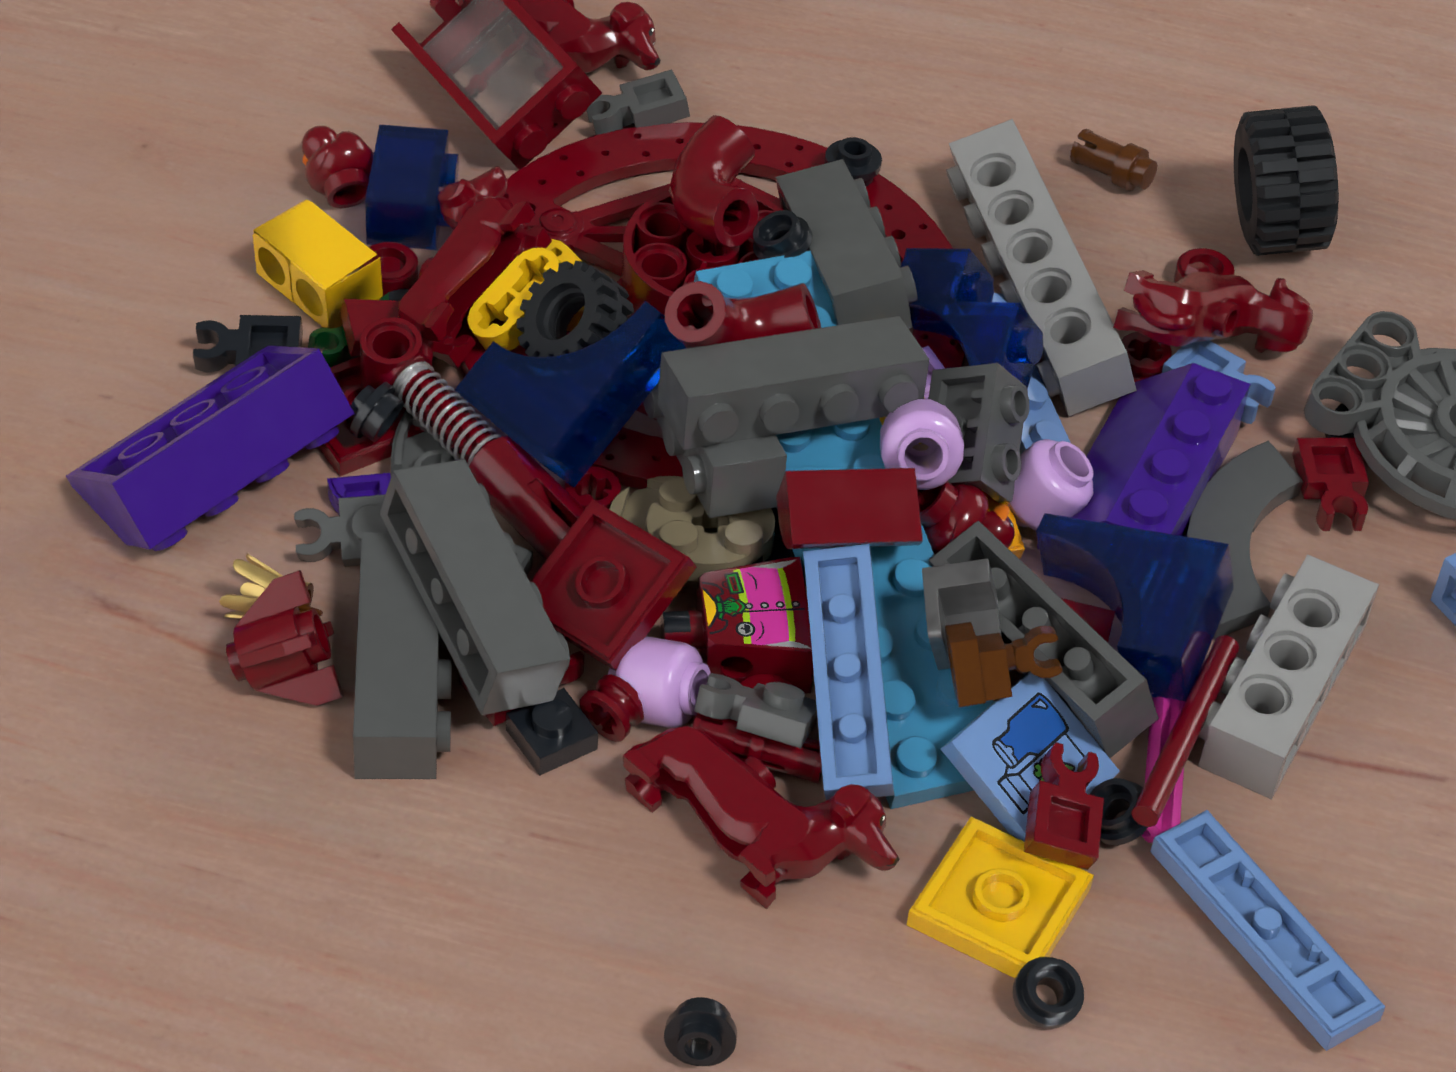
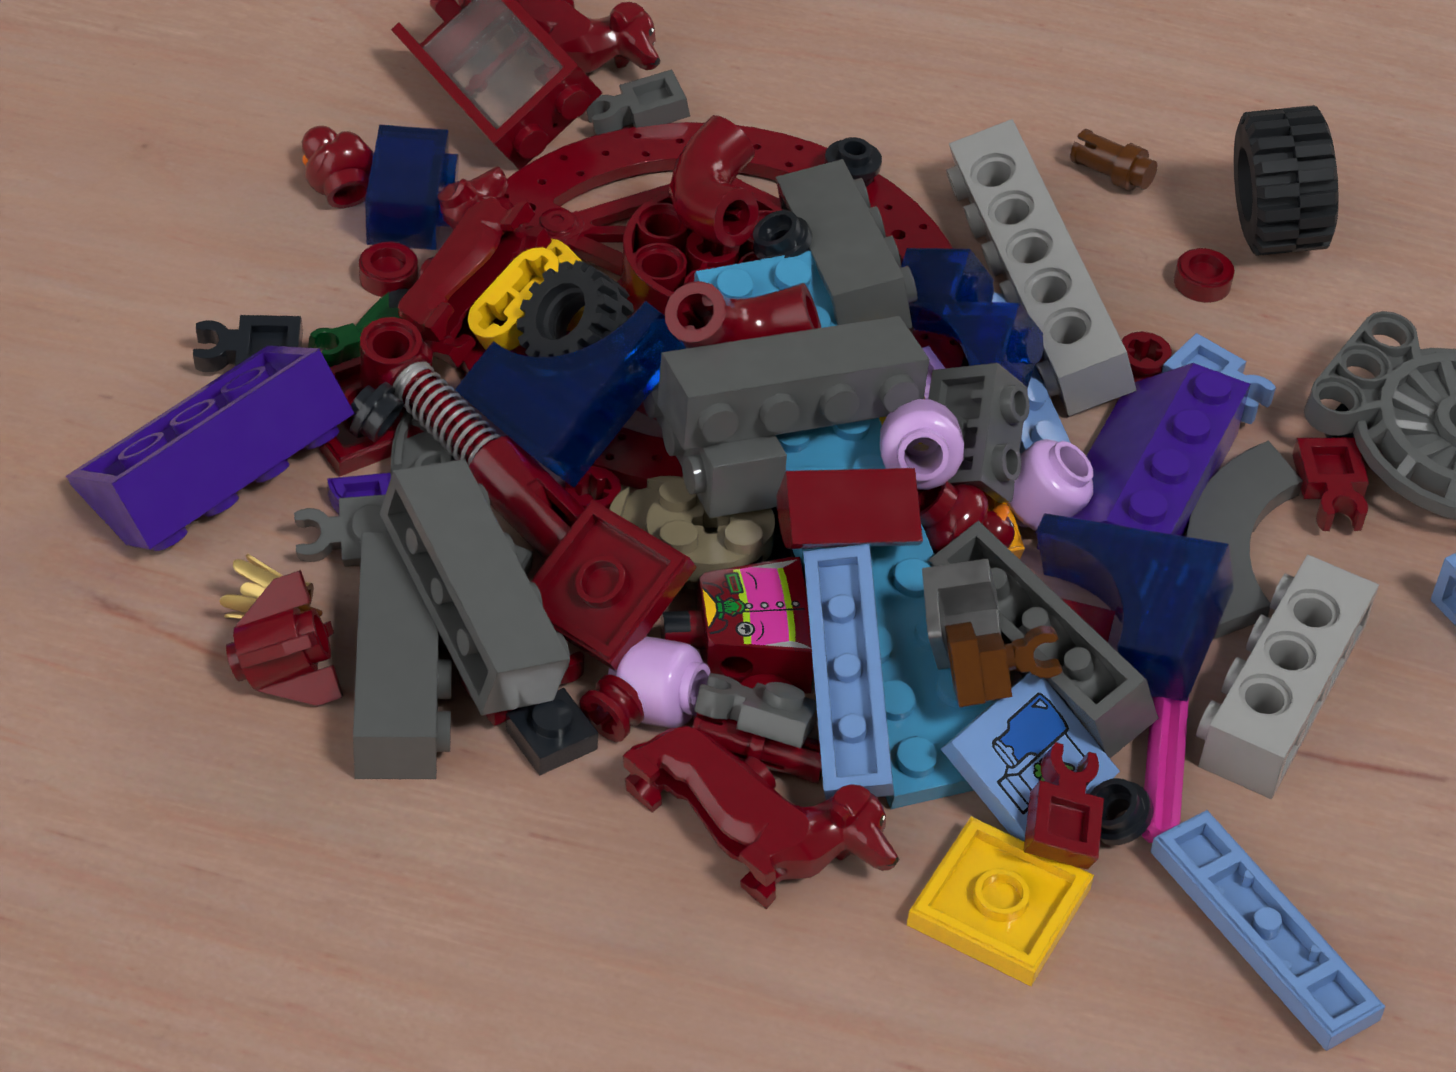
(309, 262): yellow piece -> none
(361, 312): dark red tile -> none
(700, 1032): black plate -> none
(1061, 979): black plate -> none
(1185, 732): dark red bar -> none
(1214, 307): dark red animal -> none

